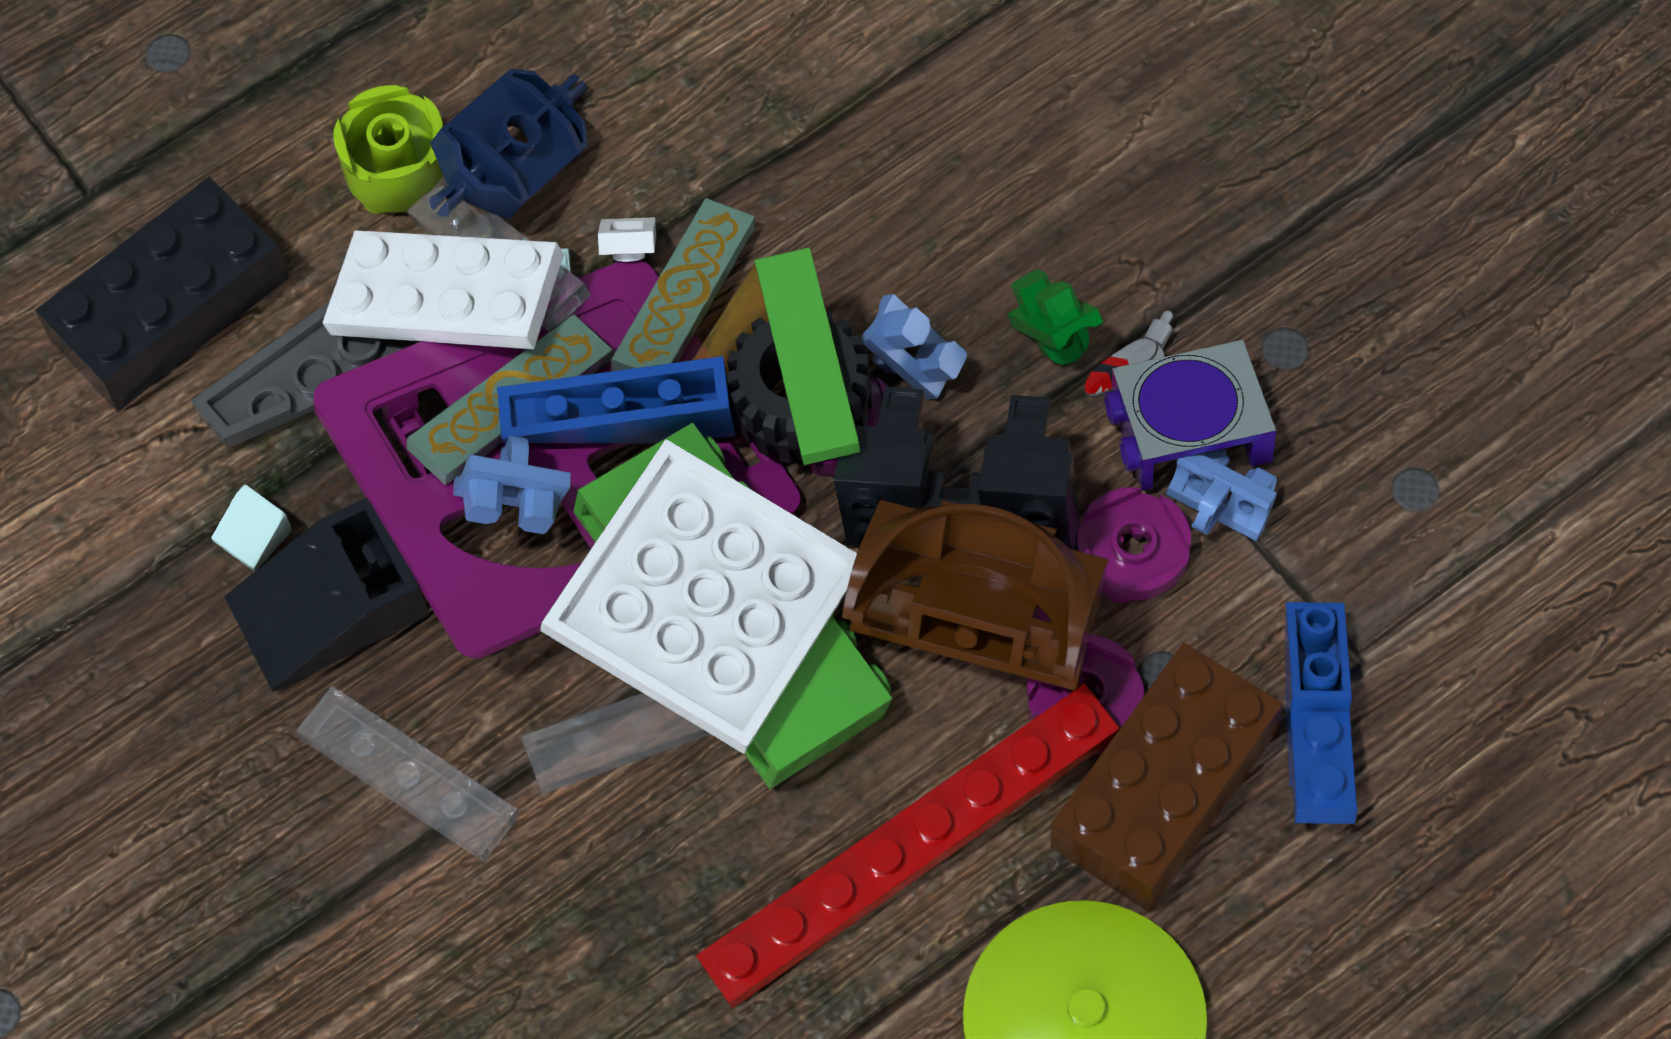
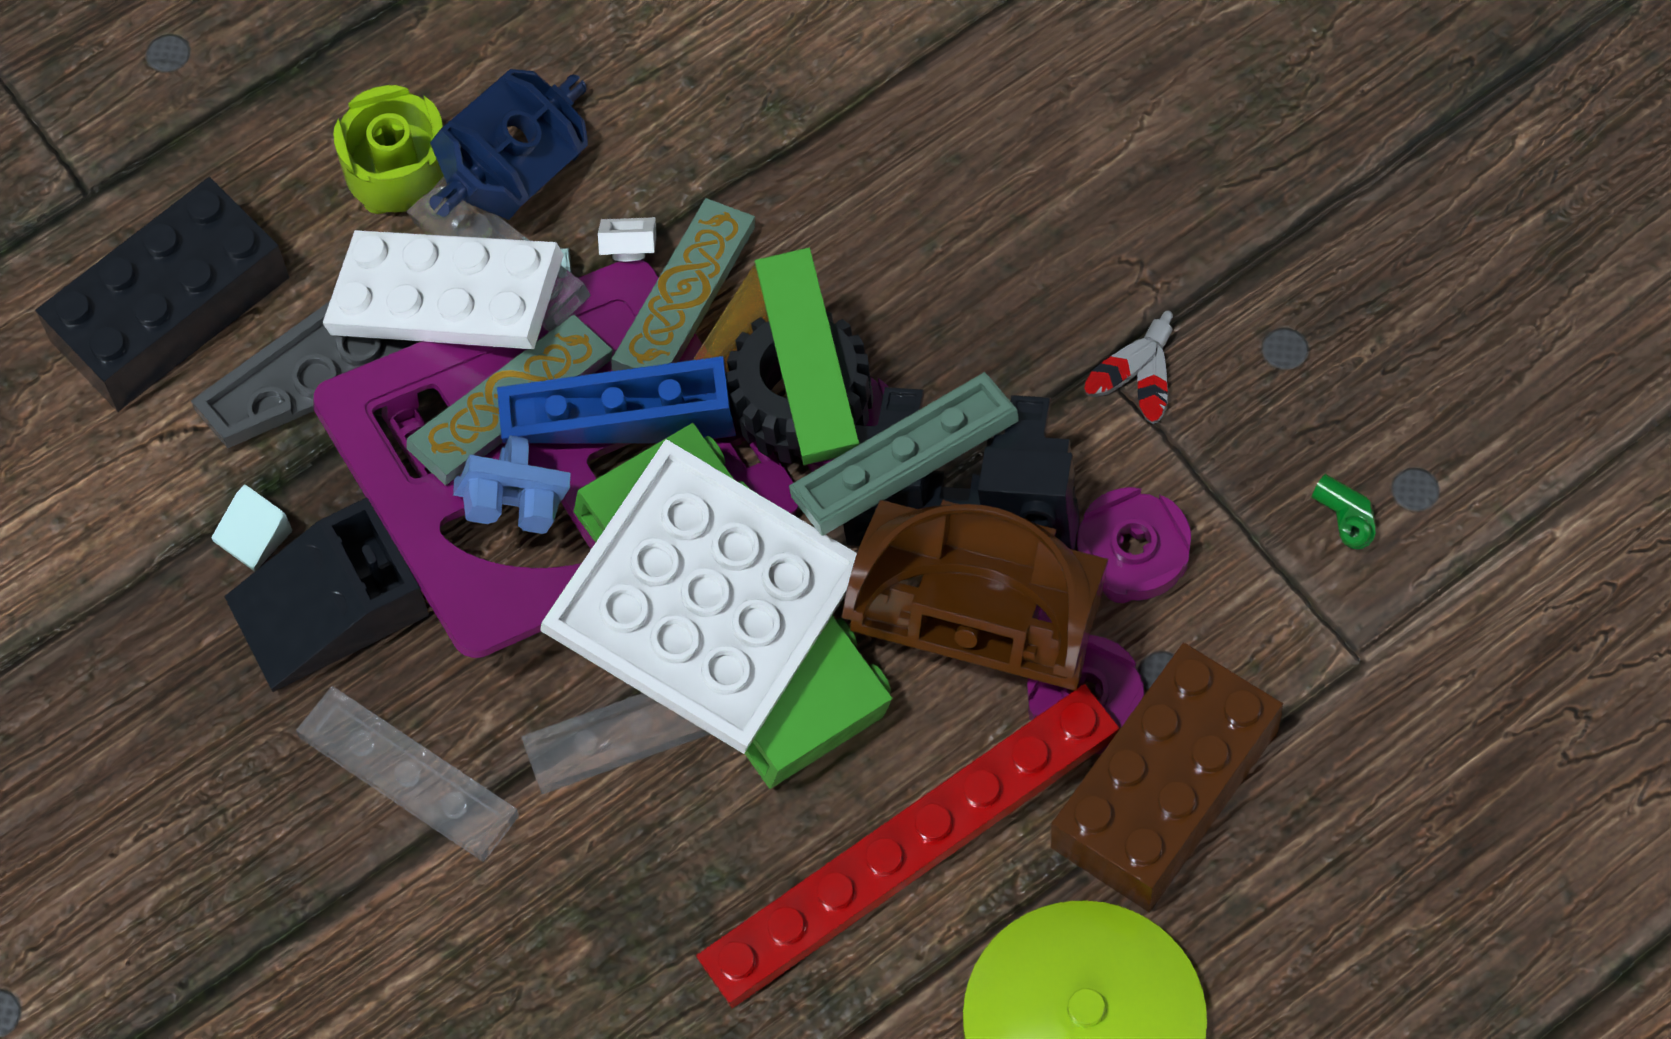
(903, 453): none -> sand green tile
(905, 327): medium blue hips -> none
(1053, 316): green hips -> none
(1189, 408): panel -> none
(1205, 482): medium blue hips -> none
(1319, 713): blue slope -> none
(1352, 511): none -> green arm

